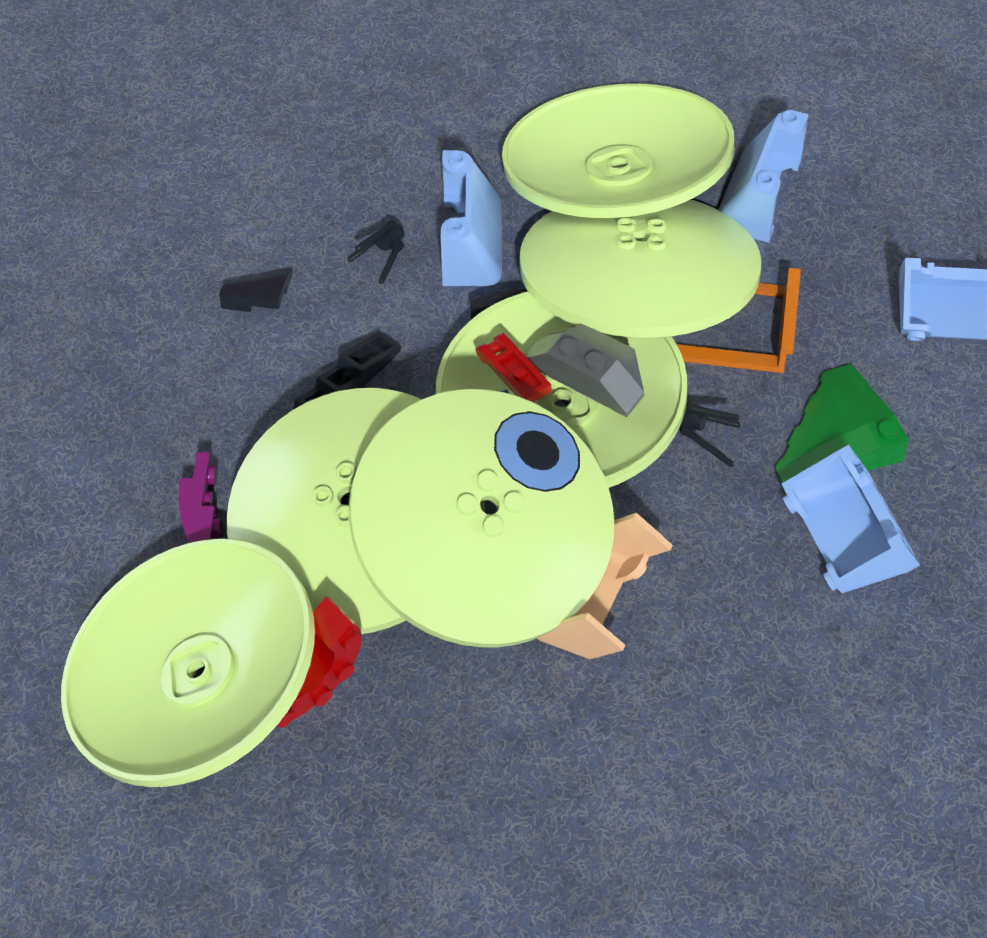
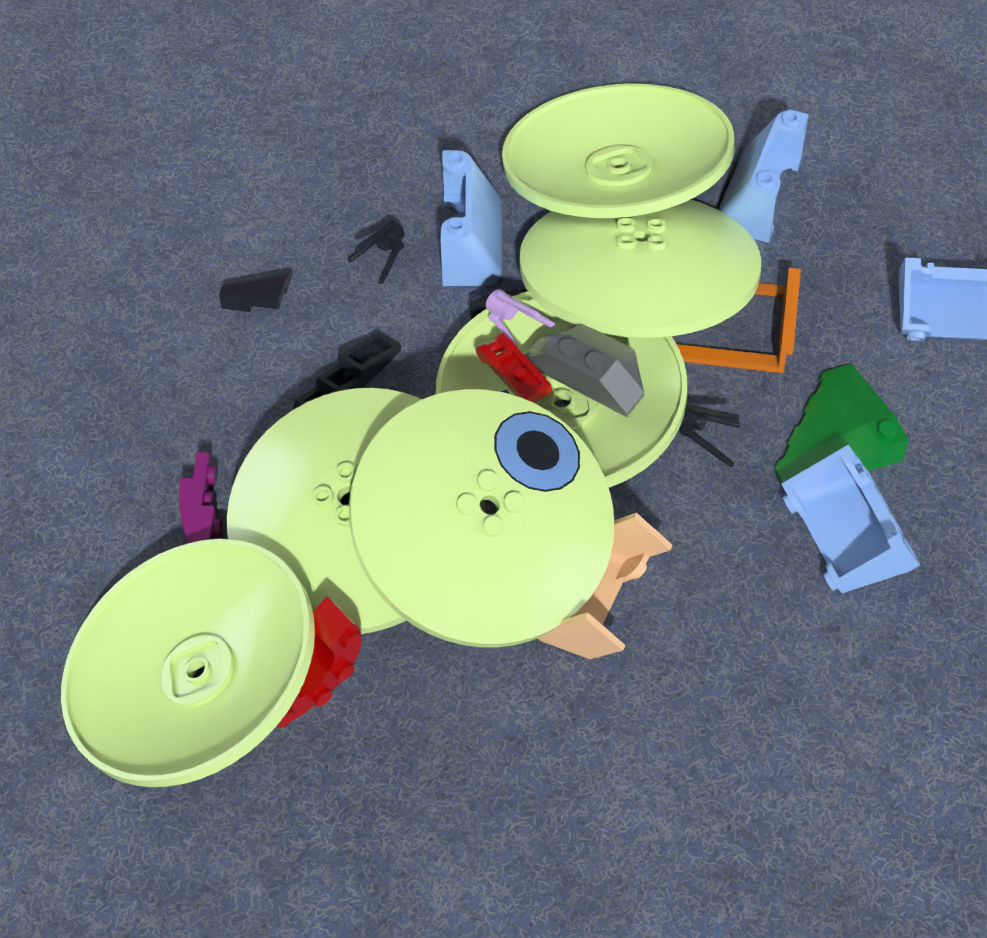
(505, 307): none -> lavender plant

